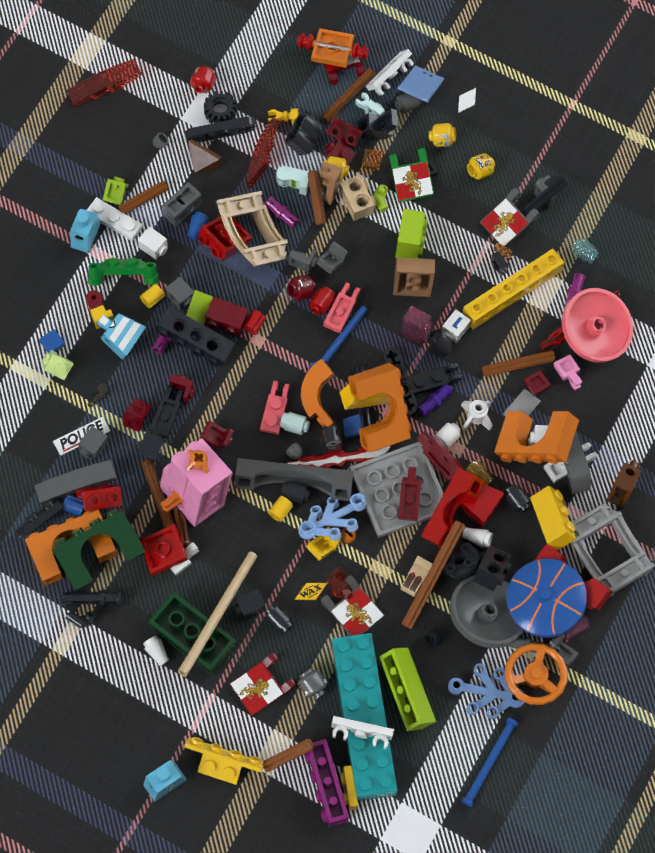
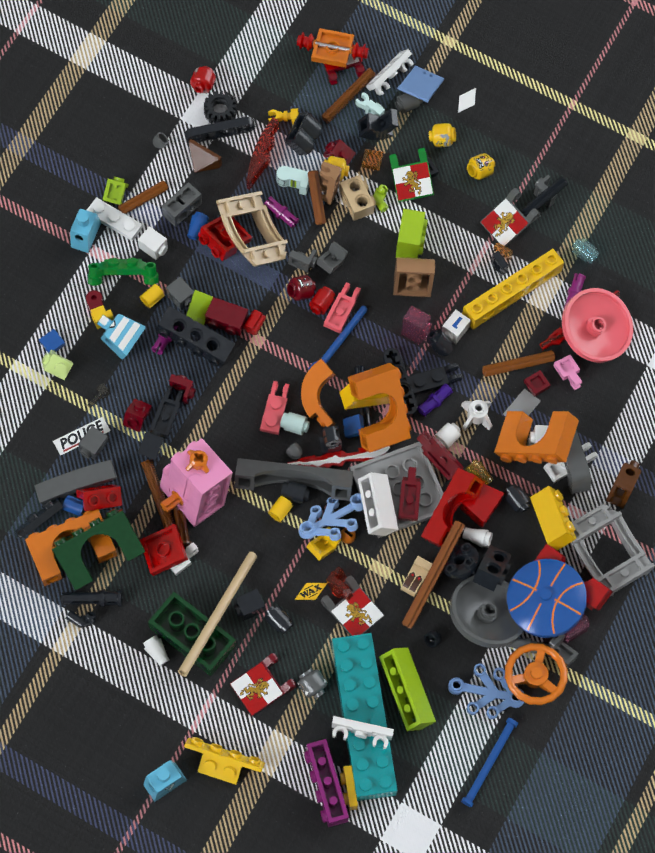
(104, 81): clear red slope -> none
(216, 435): dark red bracket -> none
(288, 755): dark orange axle -> none
(345, 131): dark red hips -> none
(377, 504): none -> white brick

